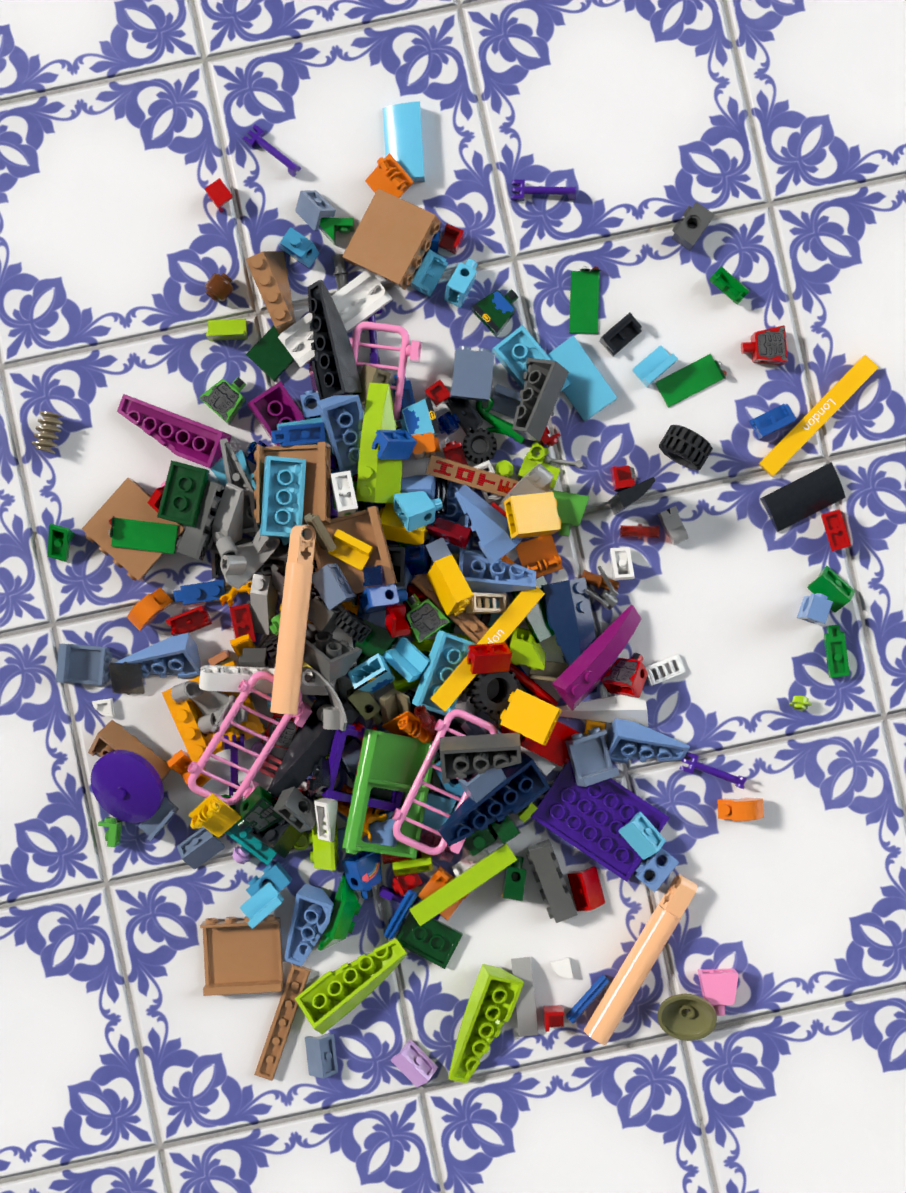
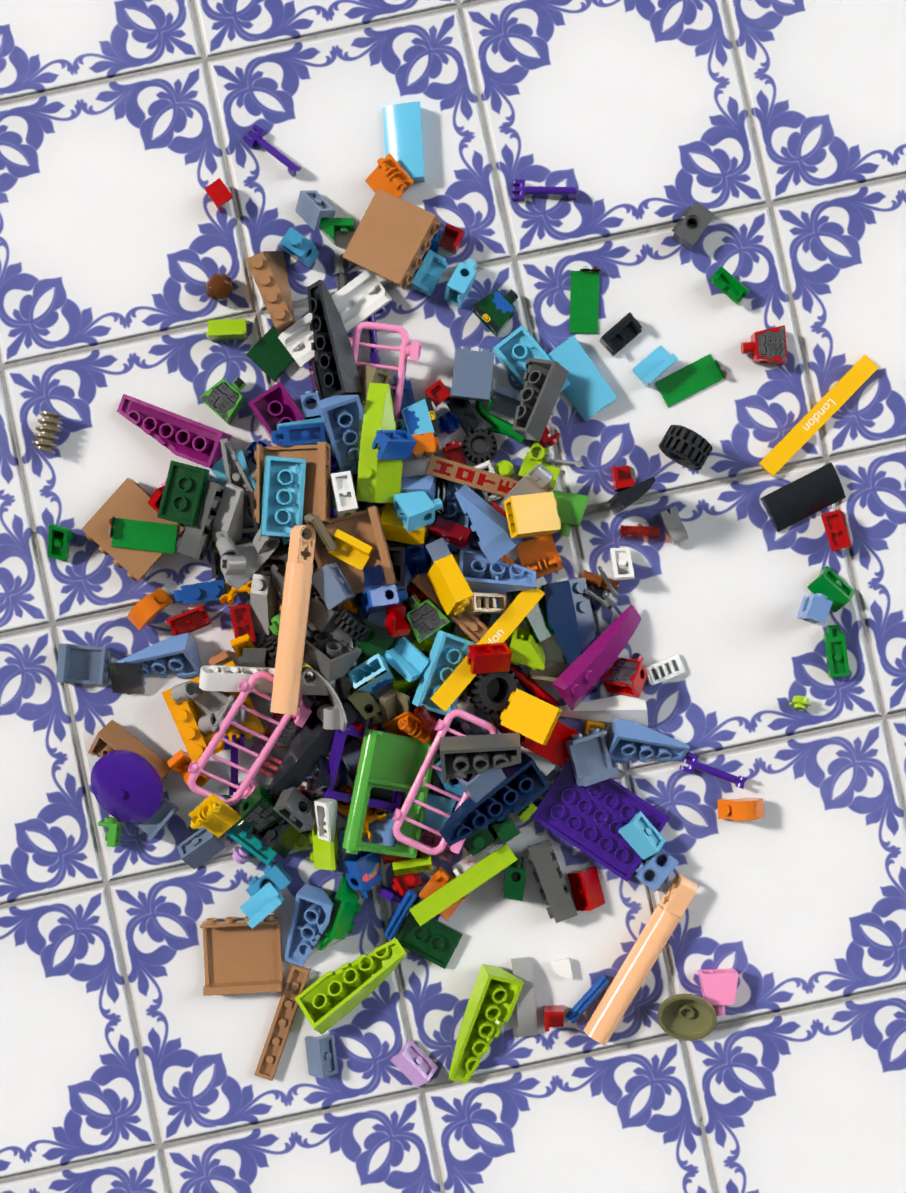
(105, 707): white tile -> none
(772, 420): blue hinge -> none

